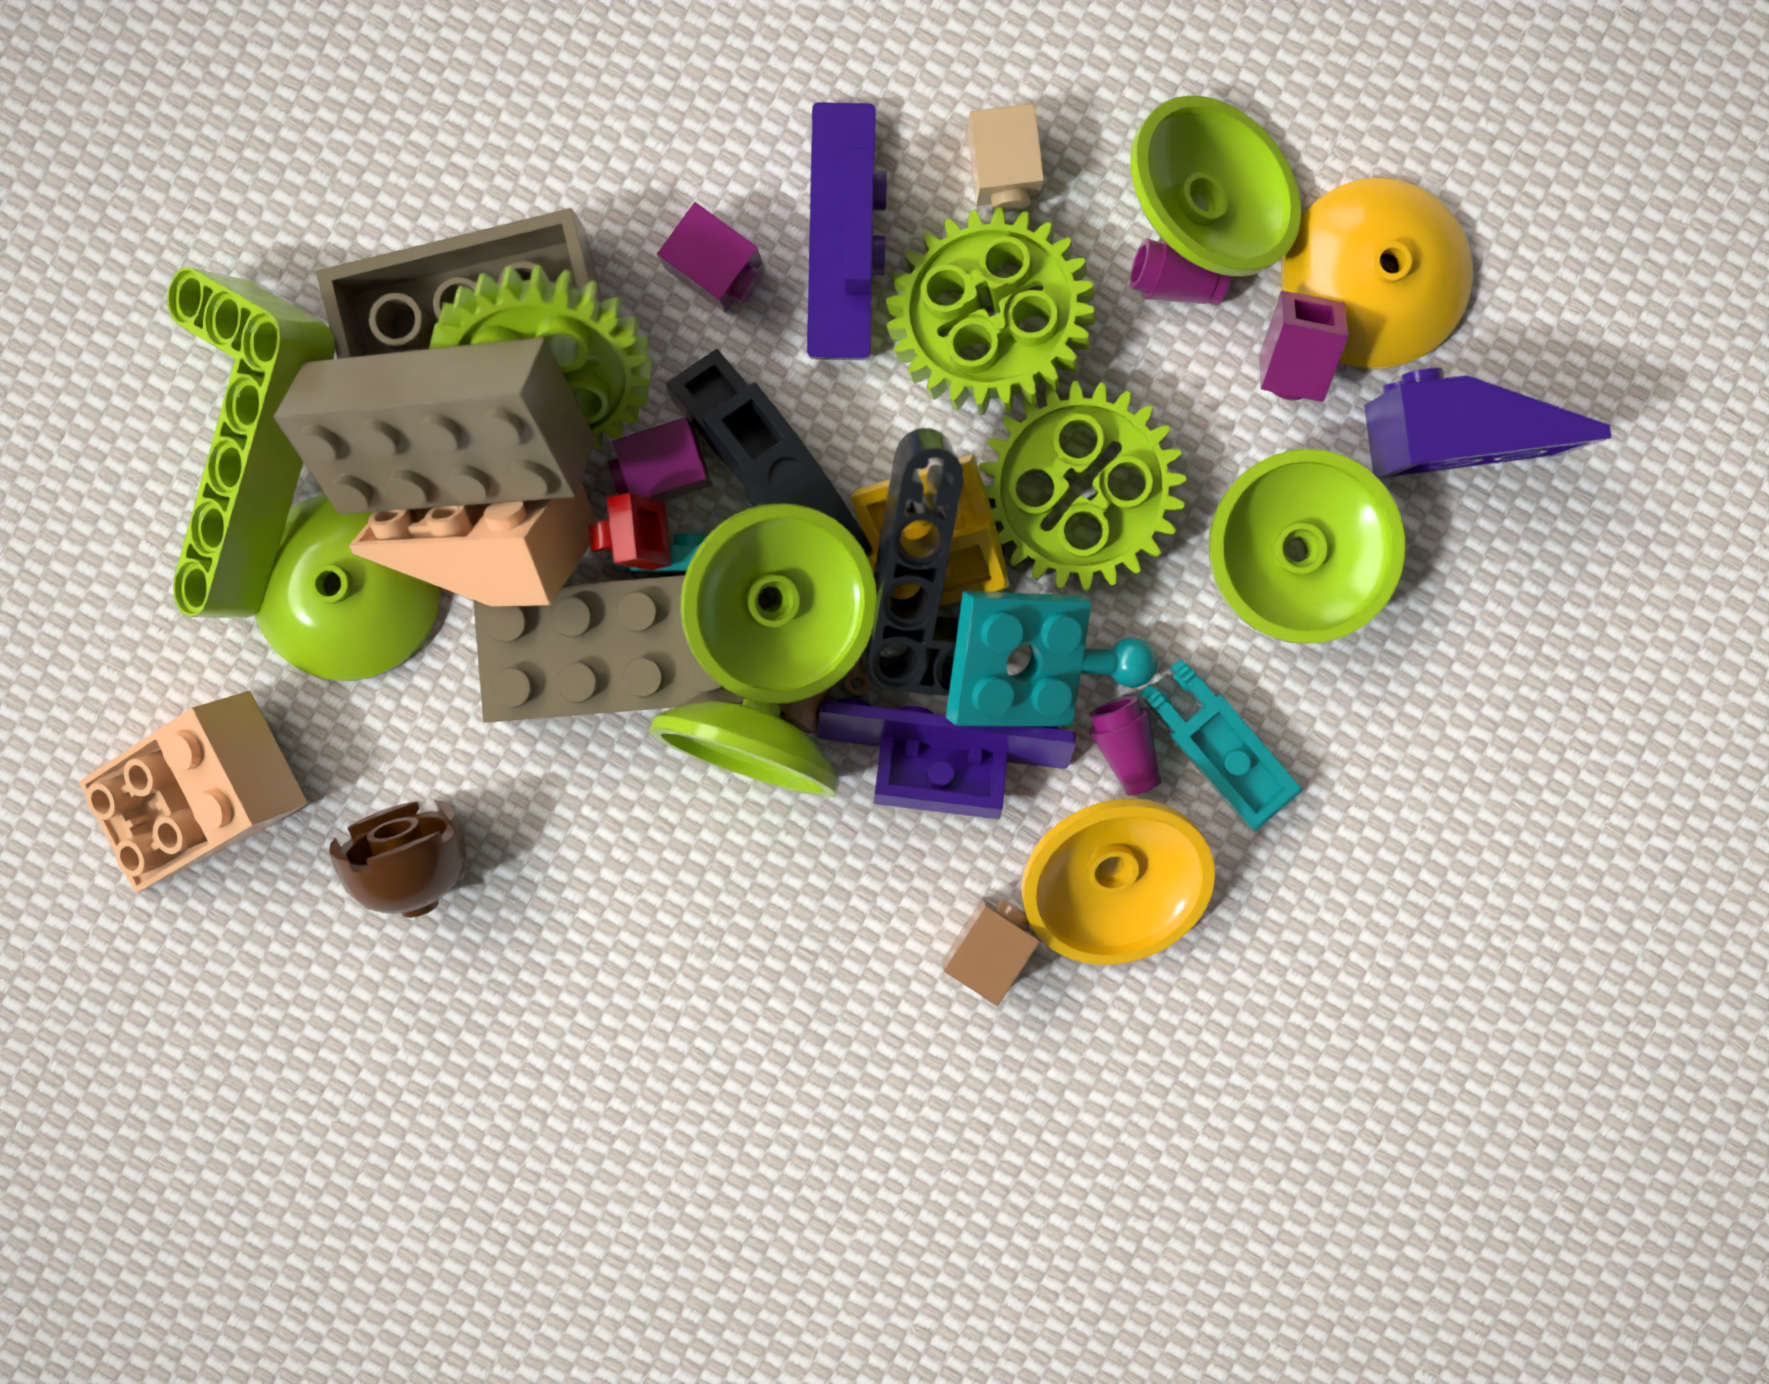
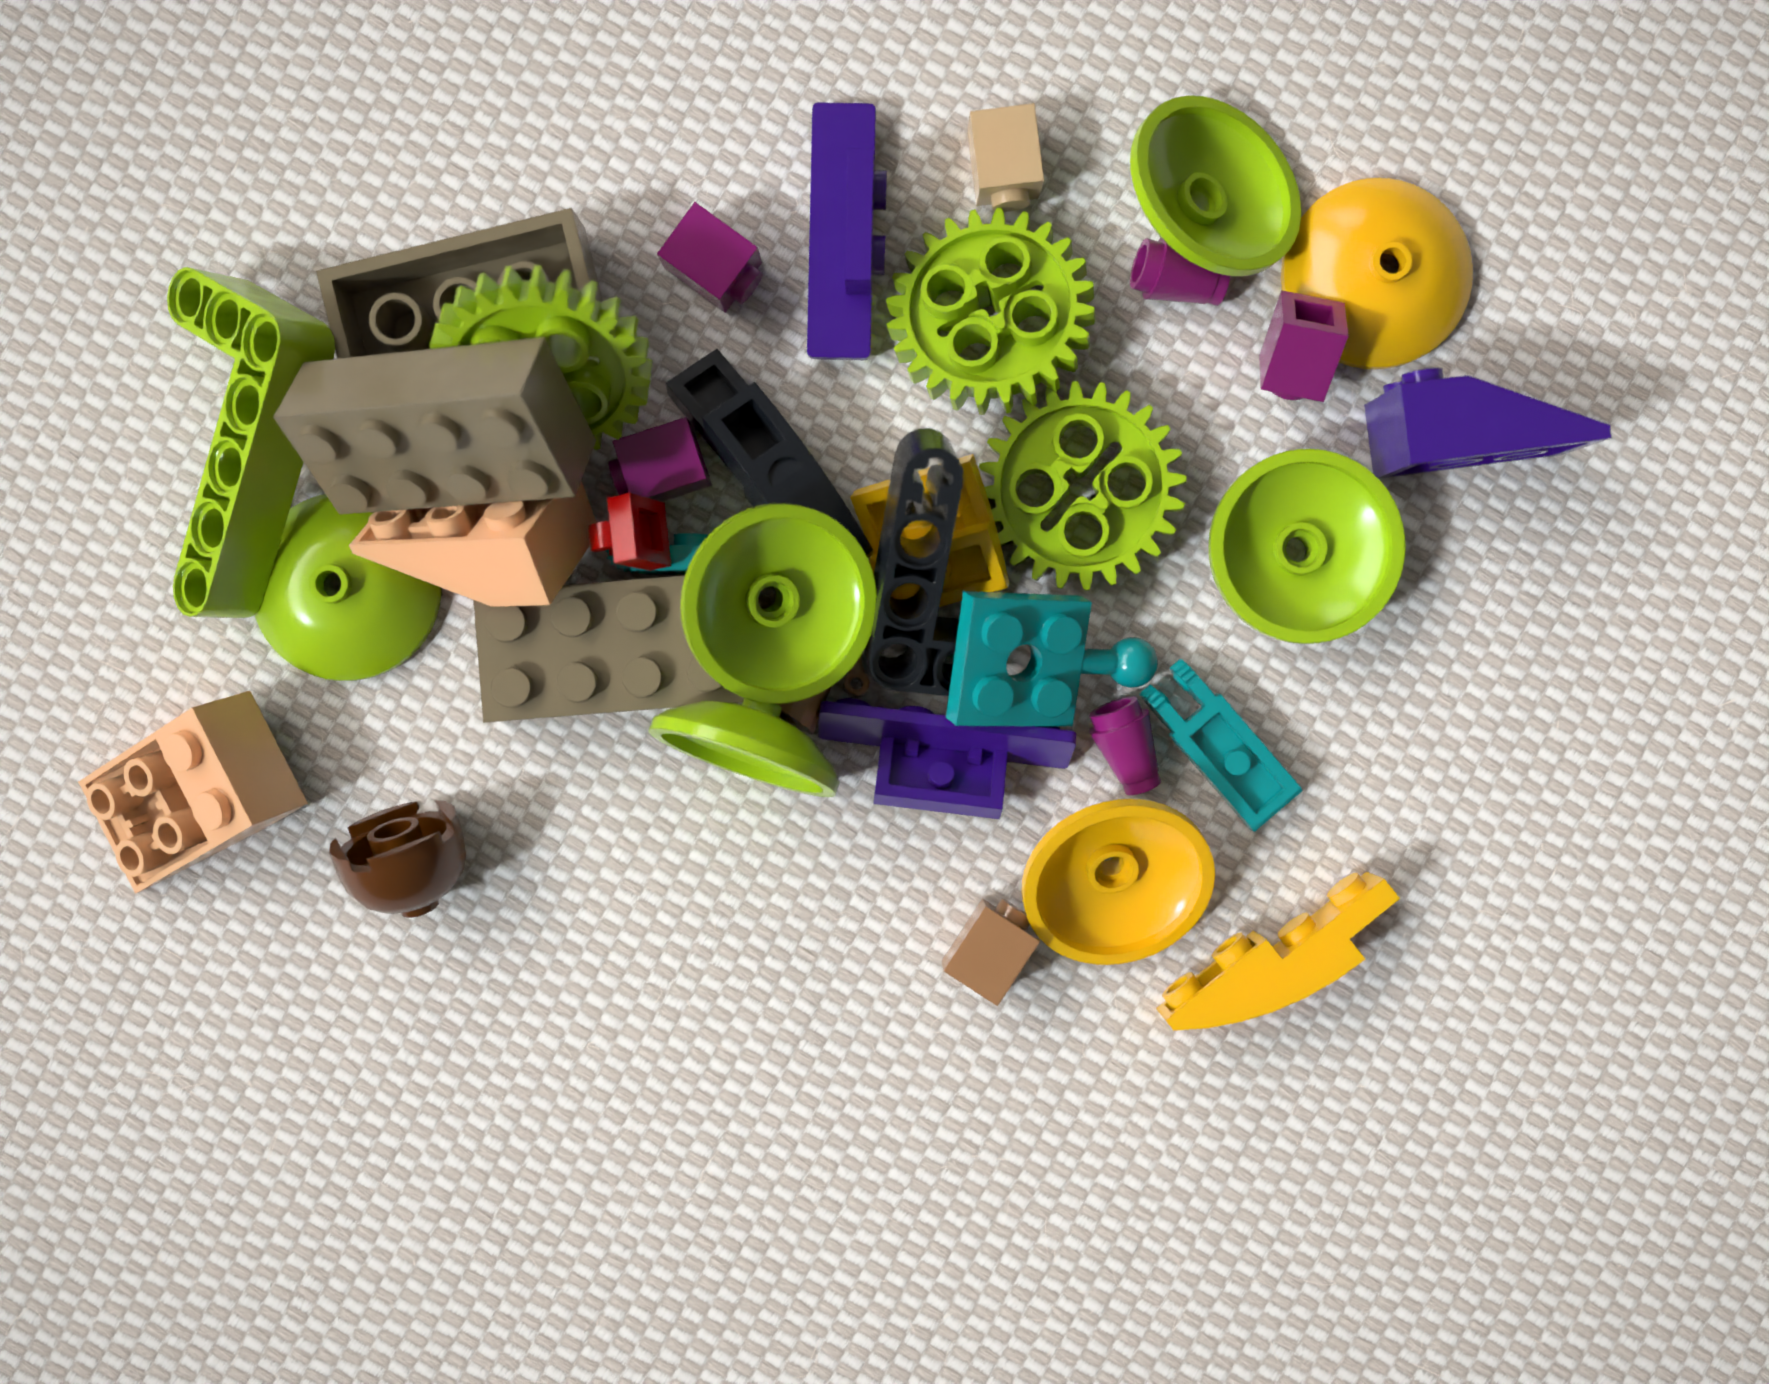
(1260, 979): none -> yellow slope

